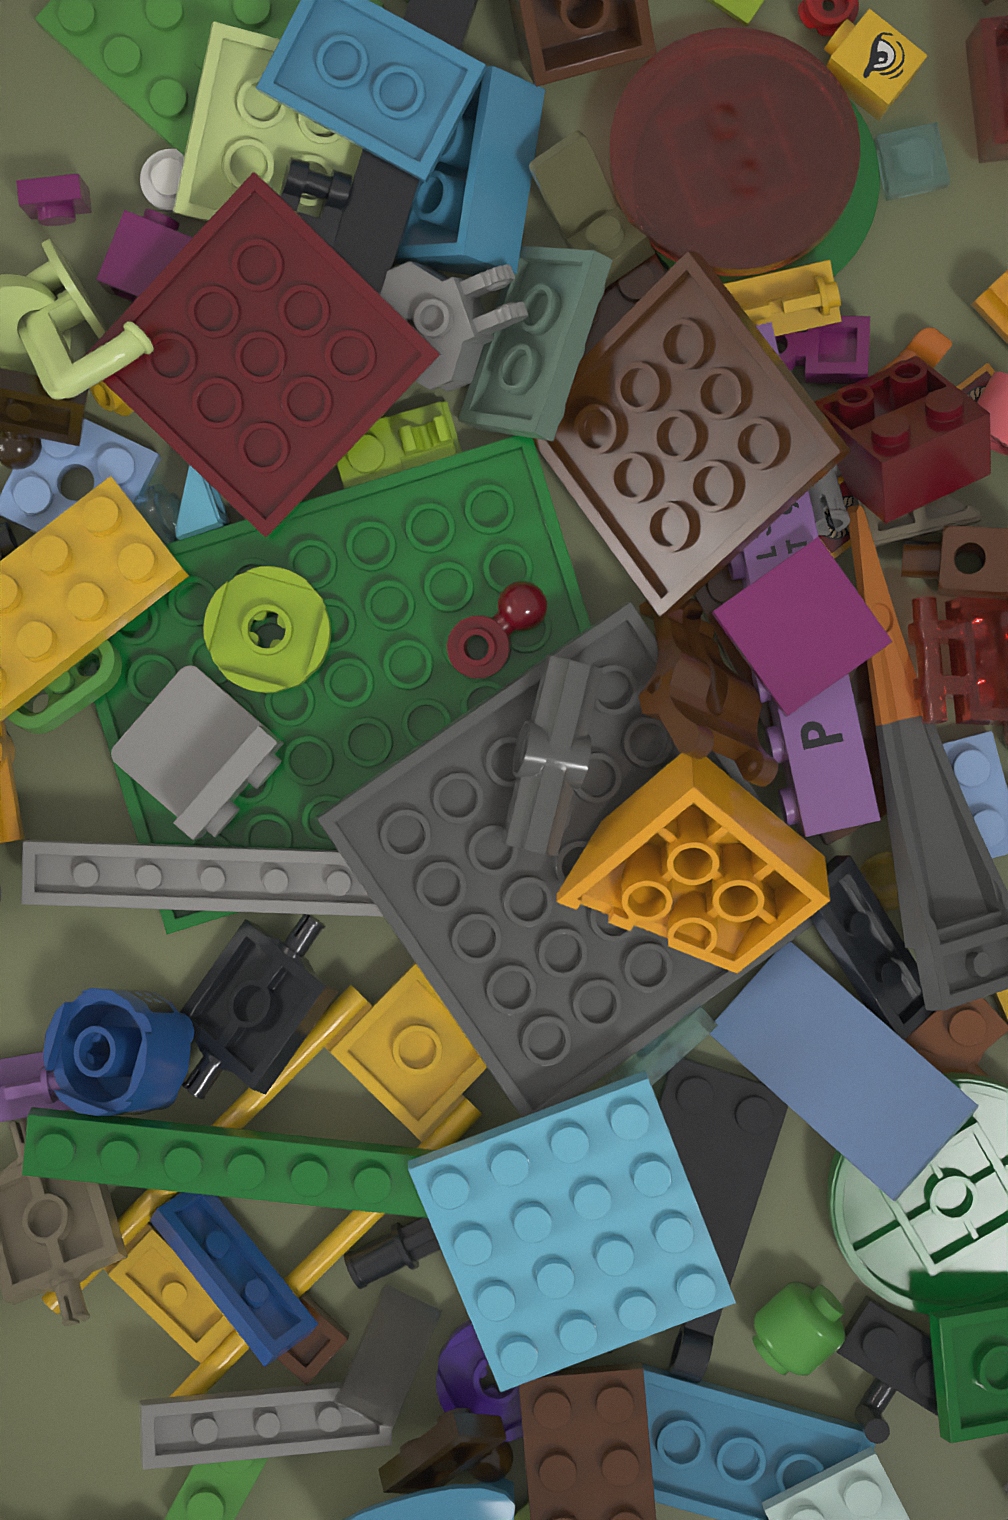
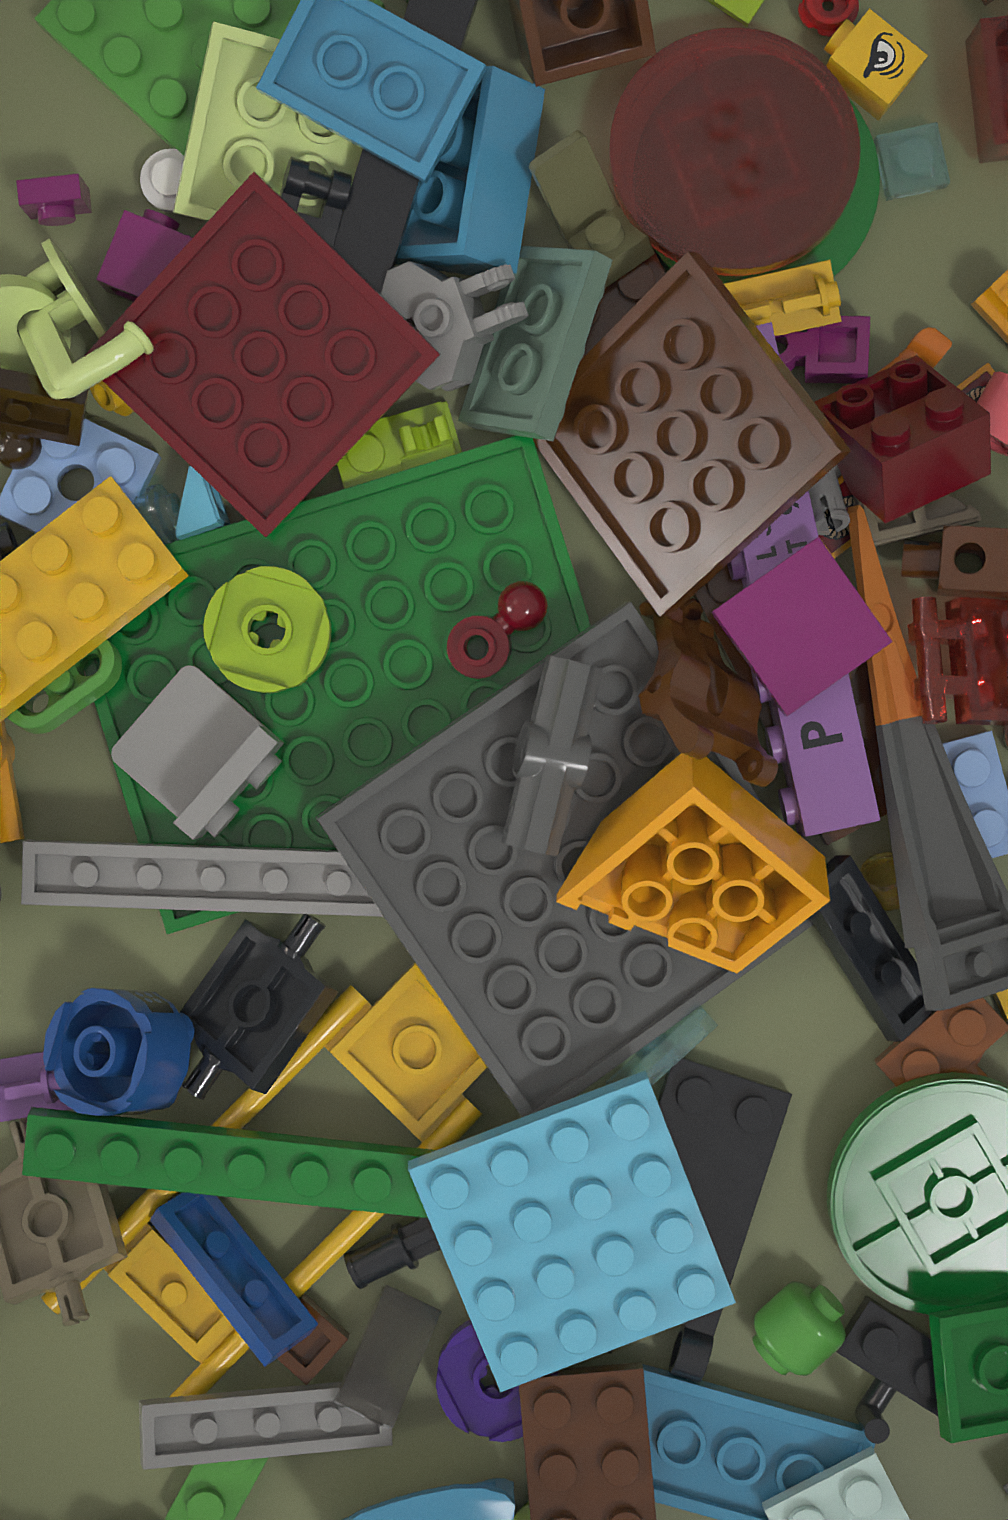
(446, 1450): dark brown plate -> none
(842, 1070): medium blue tile -> none

